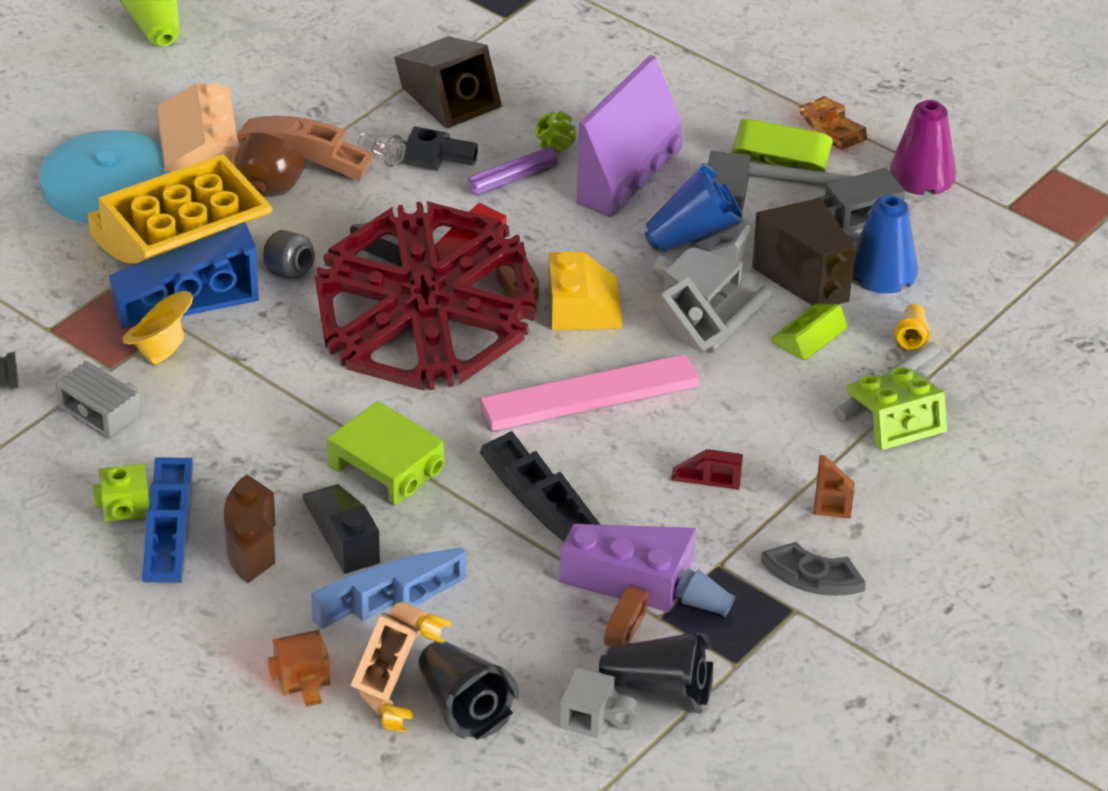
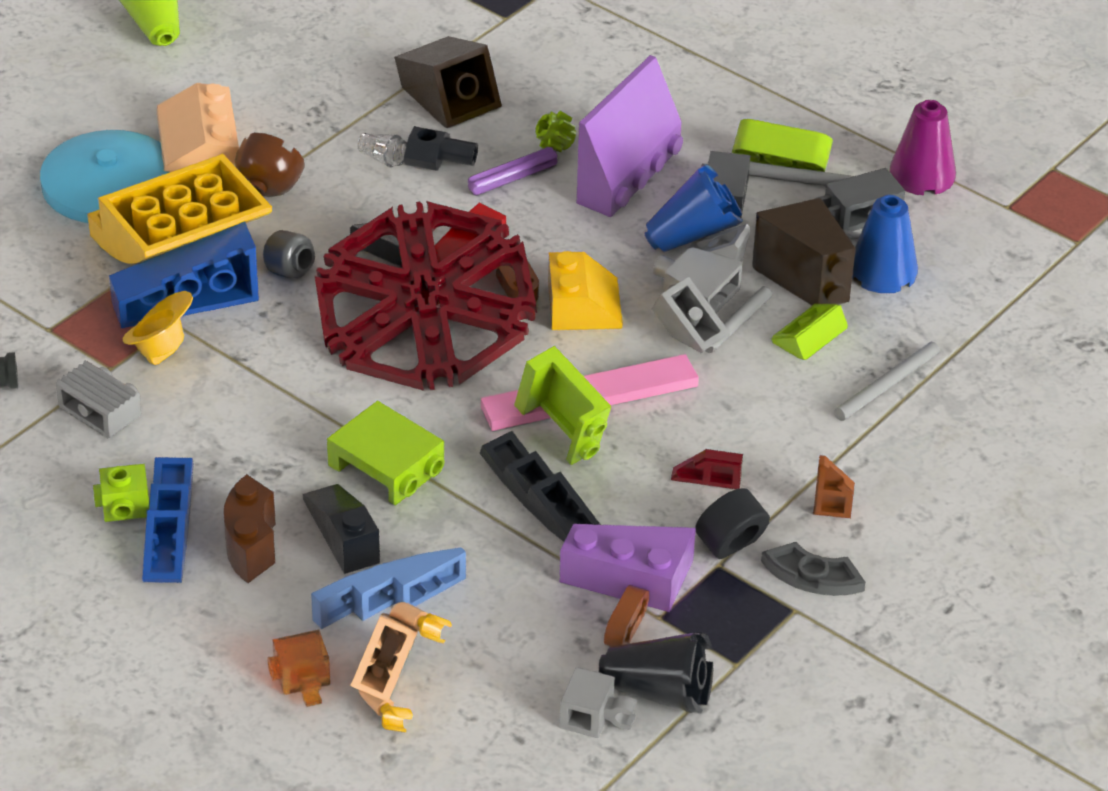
(315, 141): nougat slope -> none
(468, 689): black cone -> none
(567, 398): none -> lime panel
(703, 593): sand blue cone -> none
(732, 523): none -> black tyre
(830, 119): clear orange slope -> none
(902, 406): lime bracket -> none
(912, 329): yellow cone -> none

